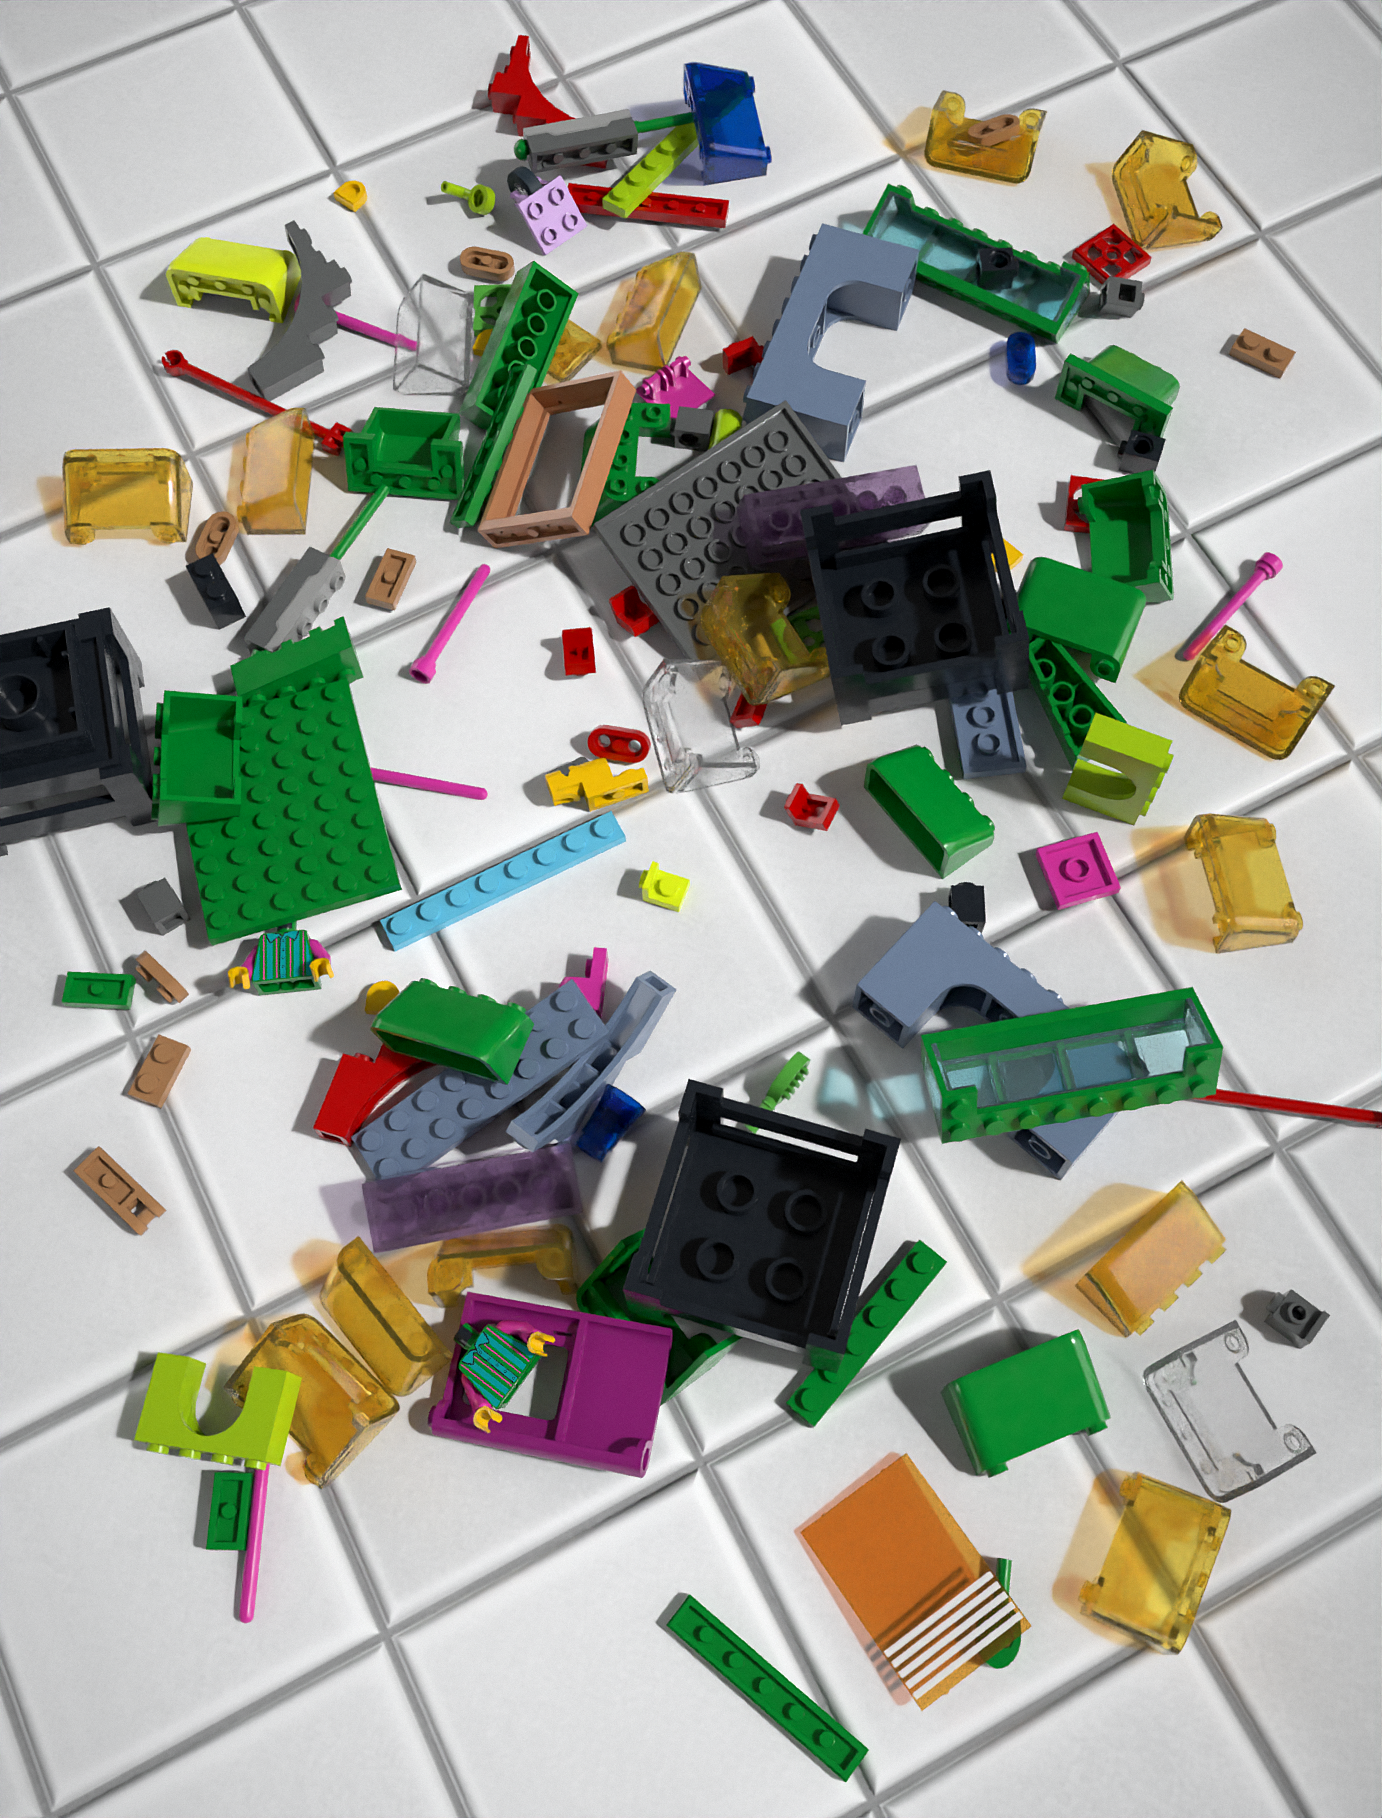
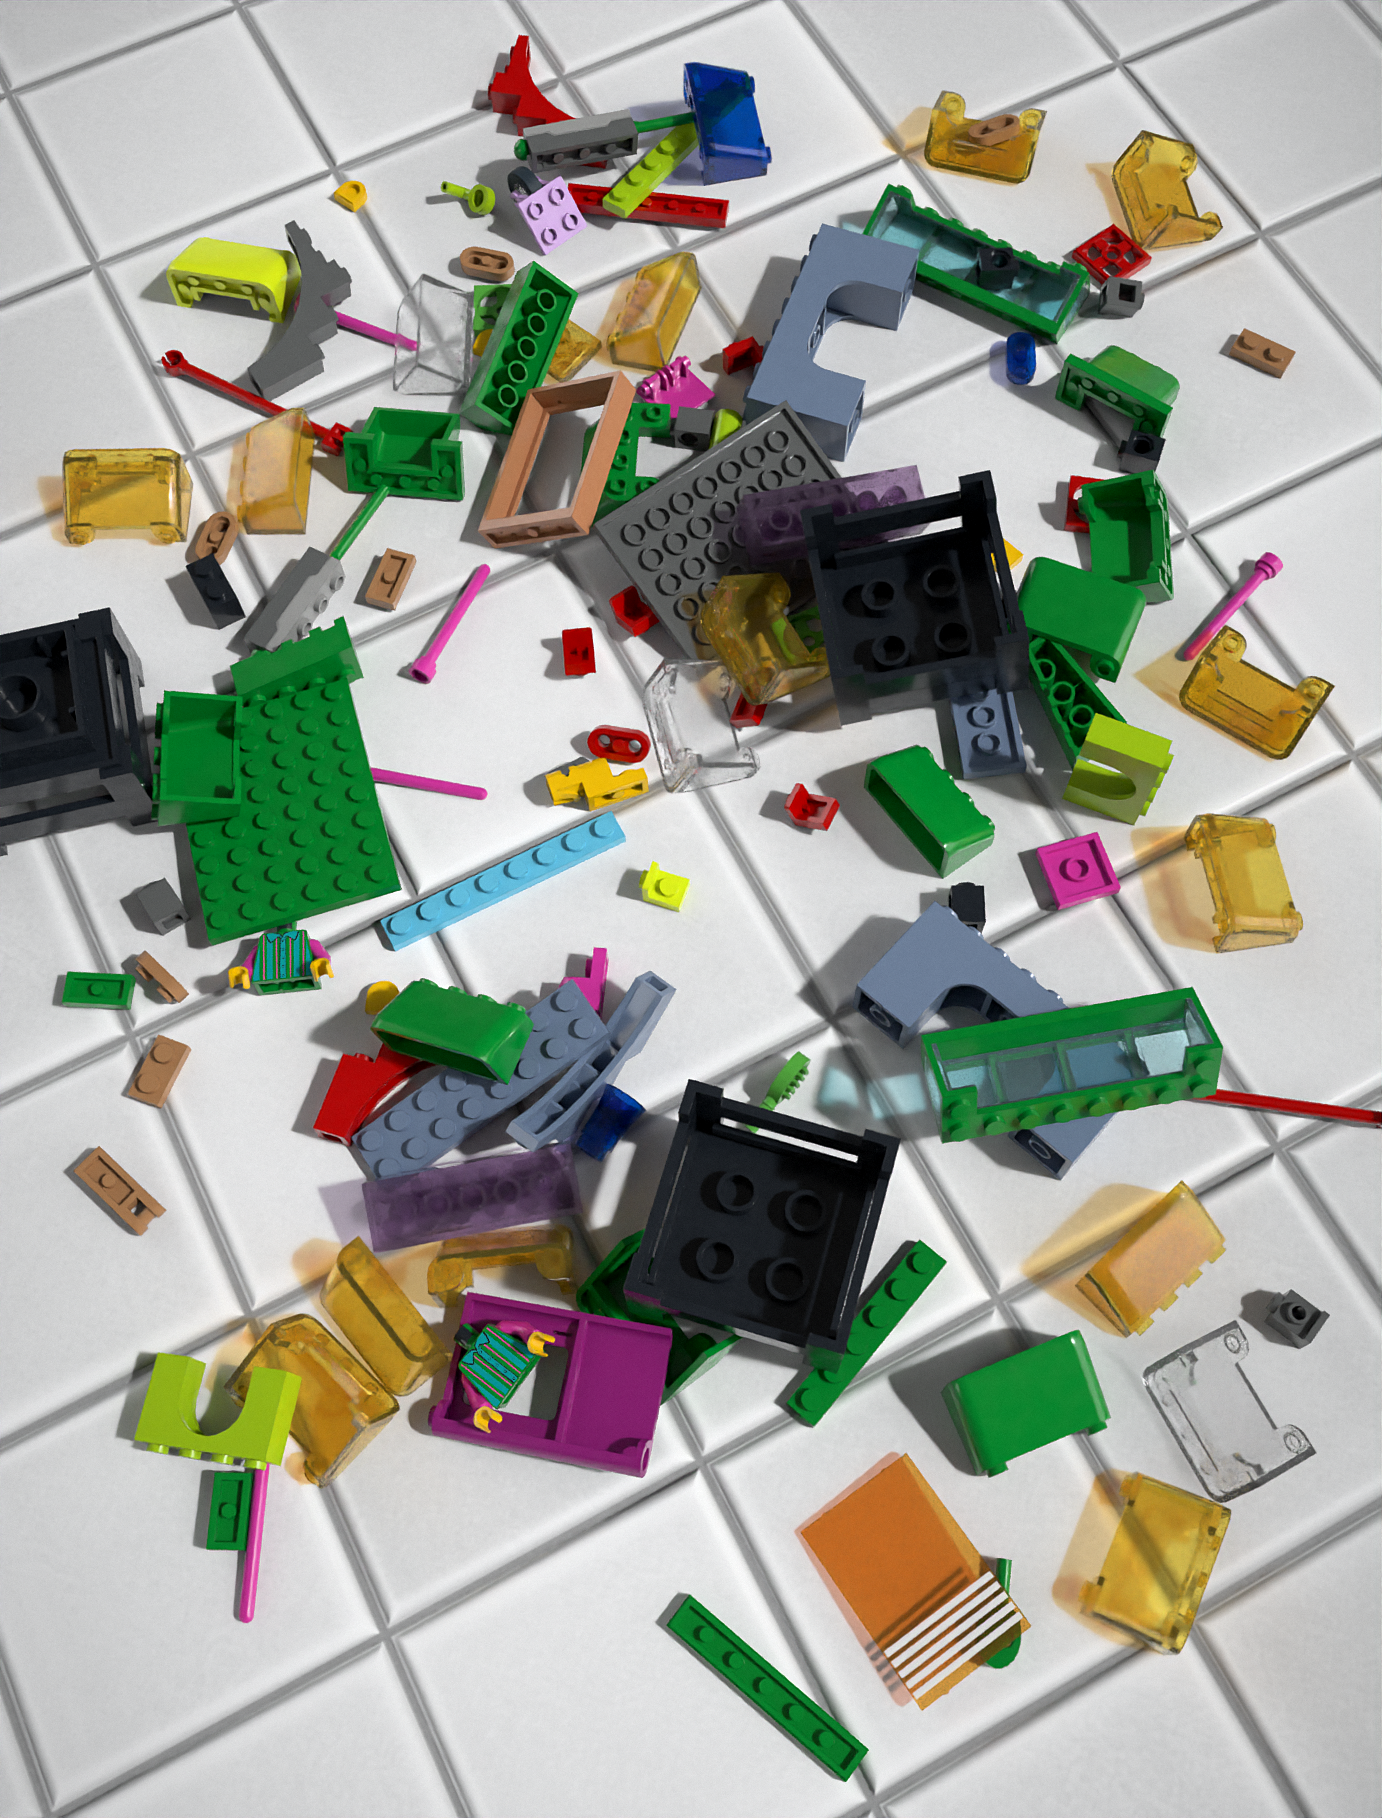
(493, 445): green plate -> none

